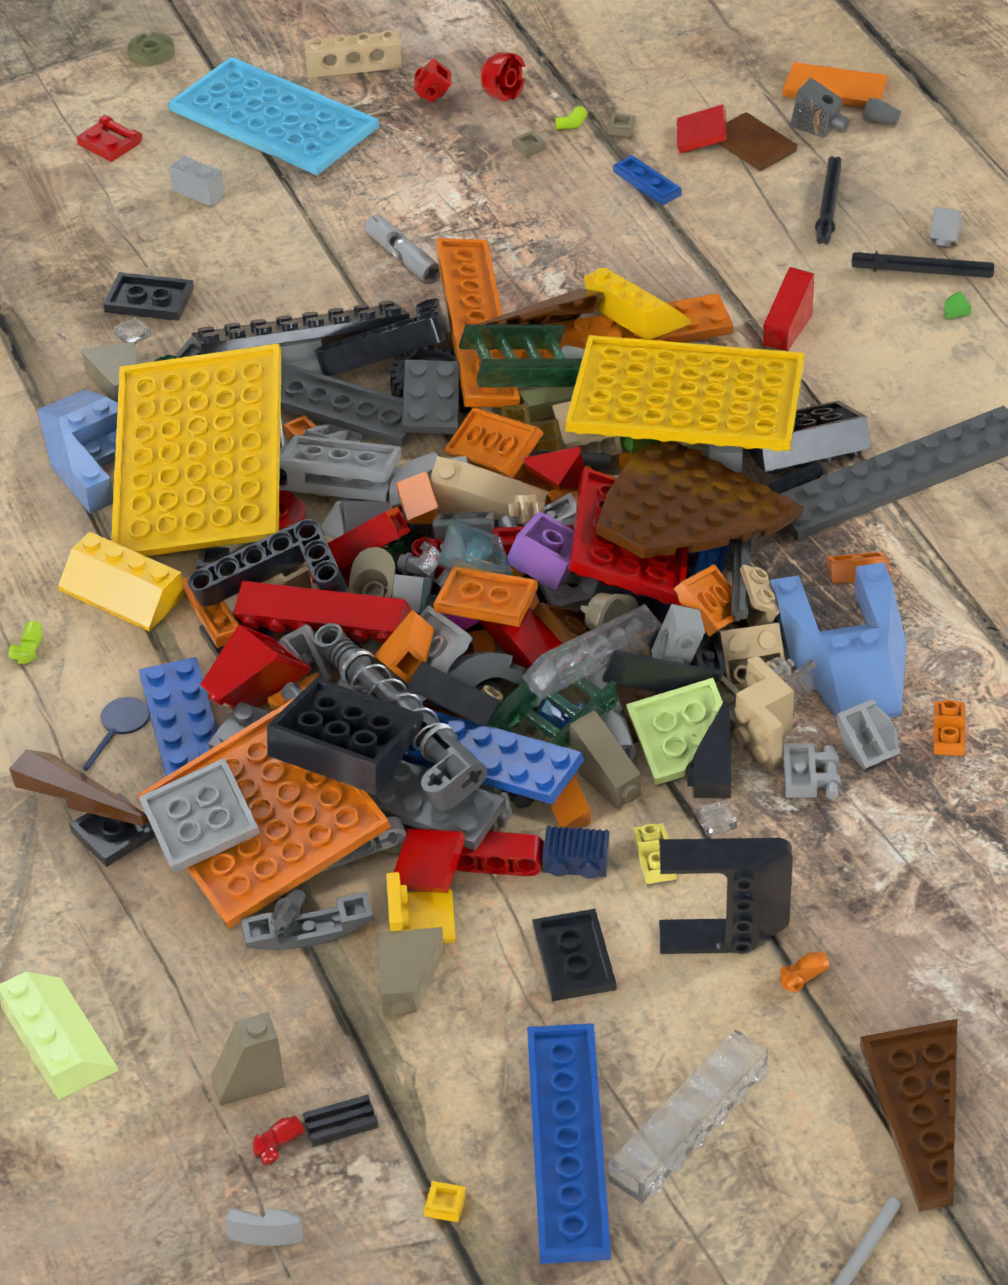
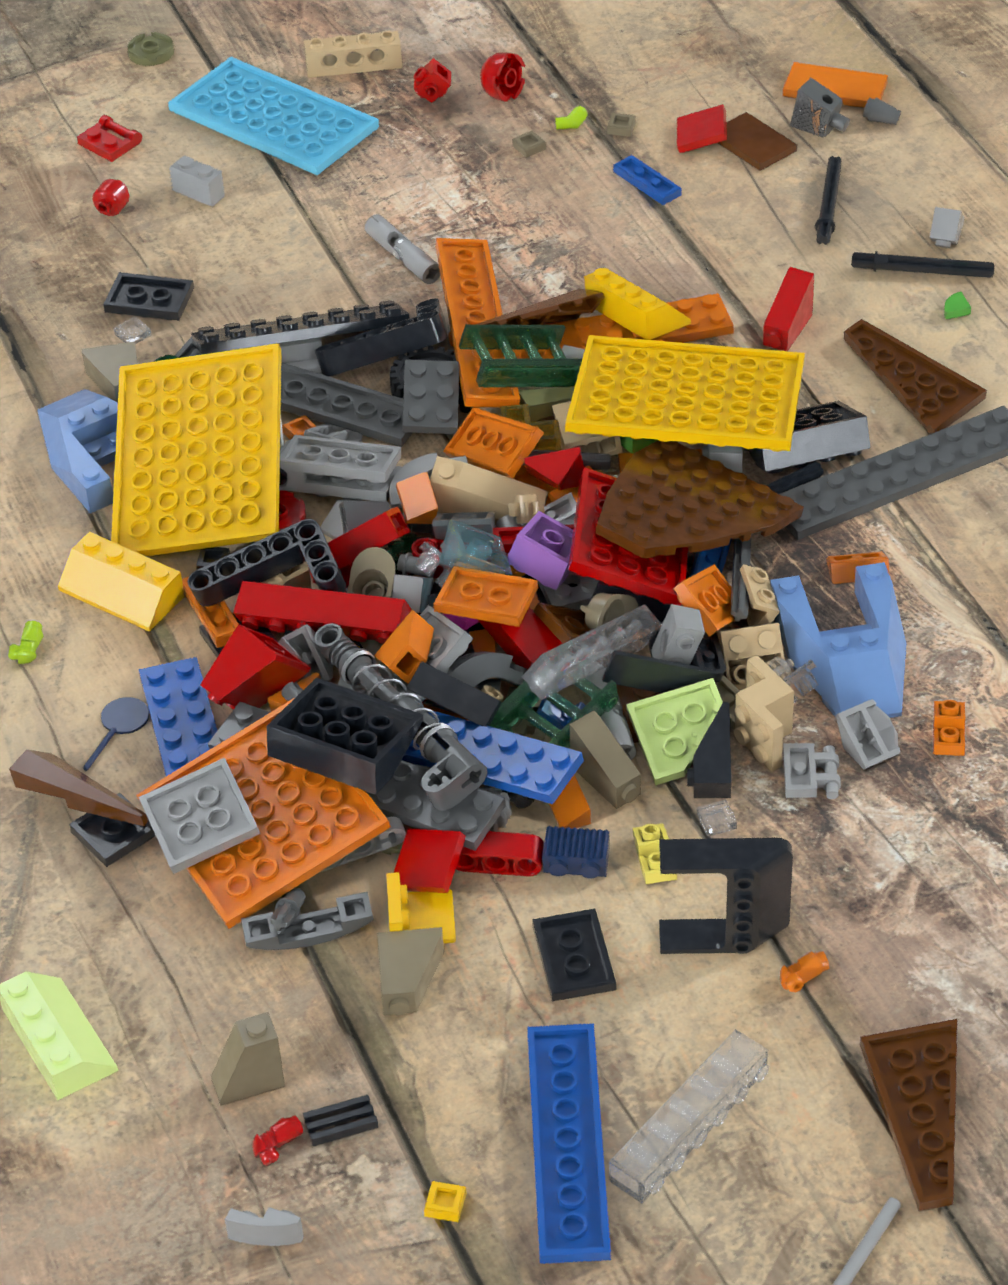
(111, 197): none -> red head
(921, 384): none -> reddish brown wing

